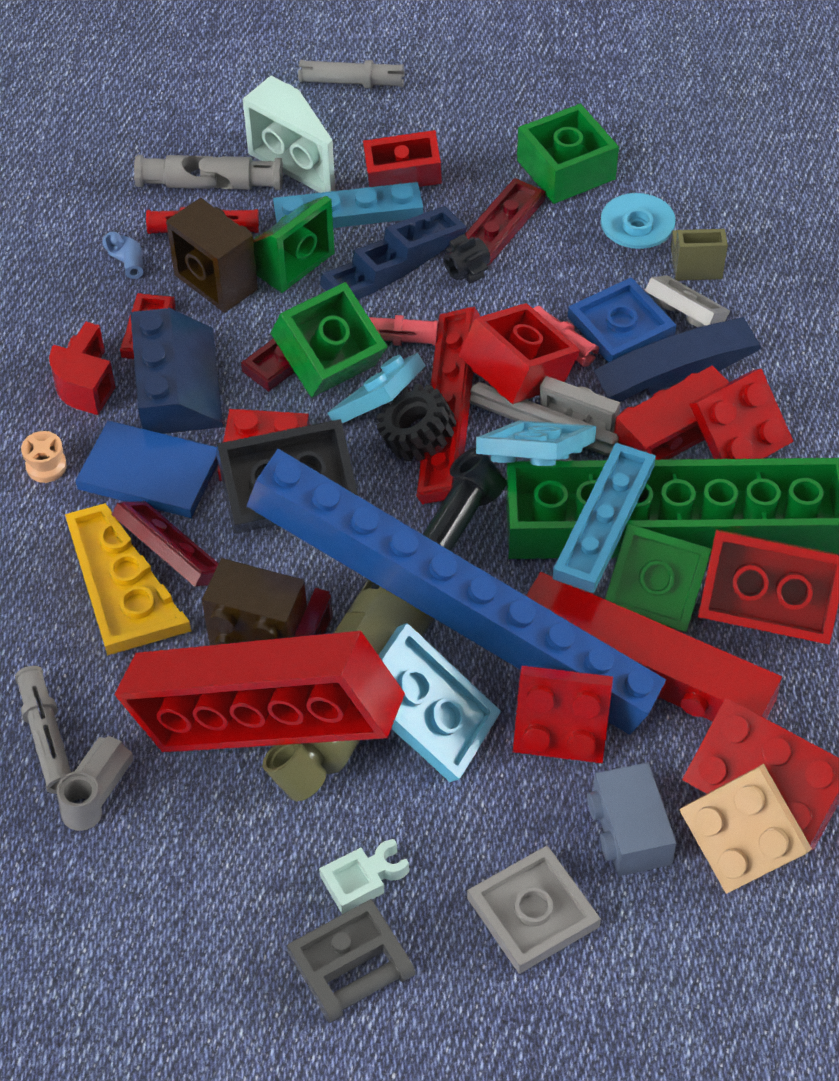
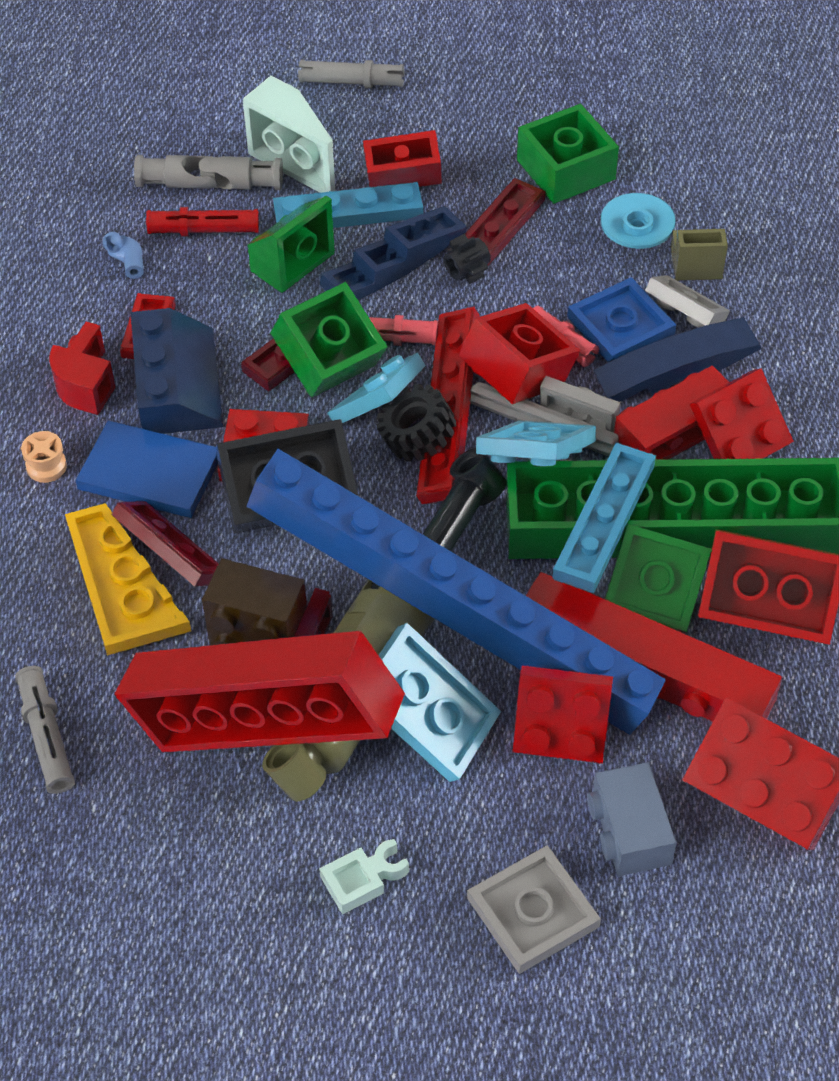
(92, 781): light grey piece -> none
(212, 254): dark brown brick -> none
(342, 947): dark grey plate -> none
(745, 829): tan plate -> none

